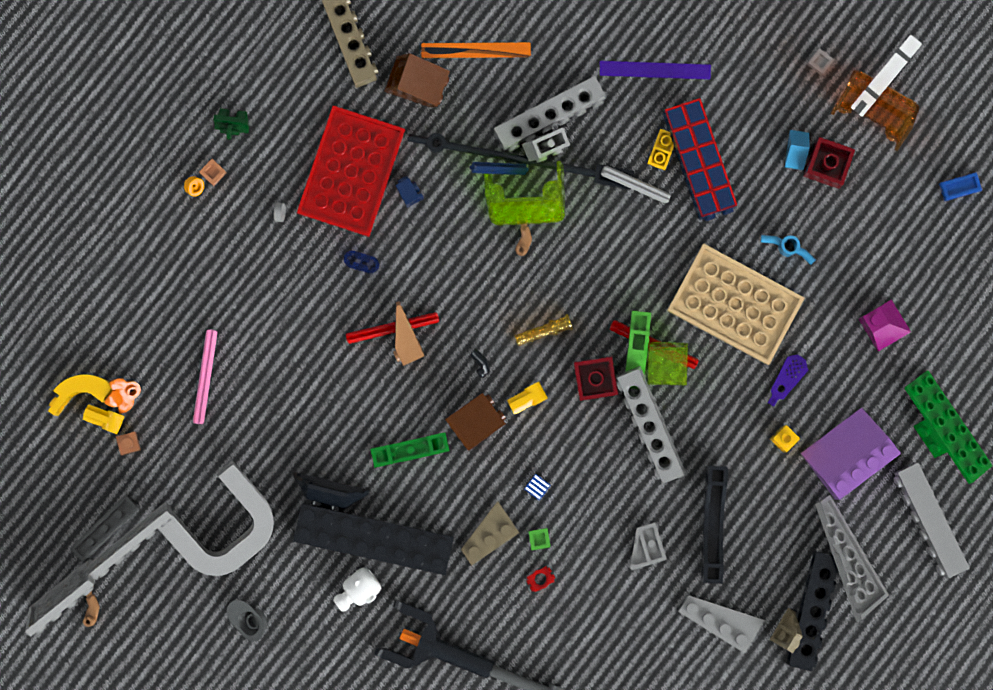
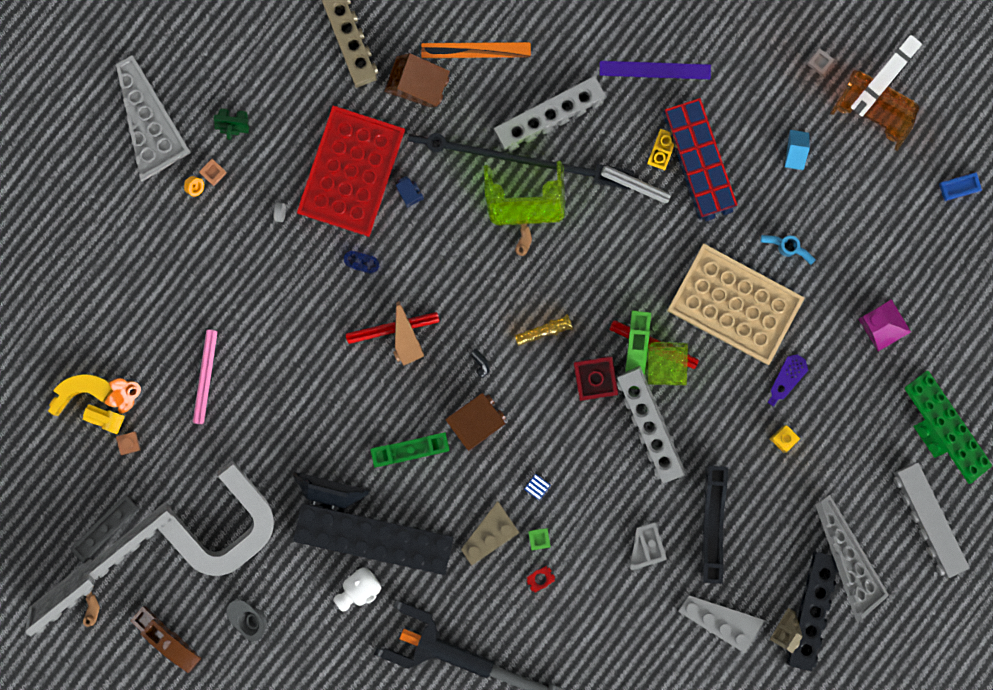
(151, 129): none -> light grey wing
(164, 640): none -> reddish brown slope
(498, 168): dark blue axle -> none
(529, 397): yellow piece -> none
(546, 144): light grey brick -> none
(829, 163): dark red brick -> none
(850, 454): medium lavender slope -> none

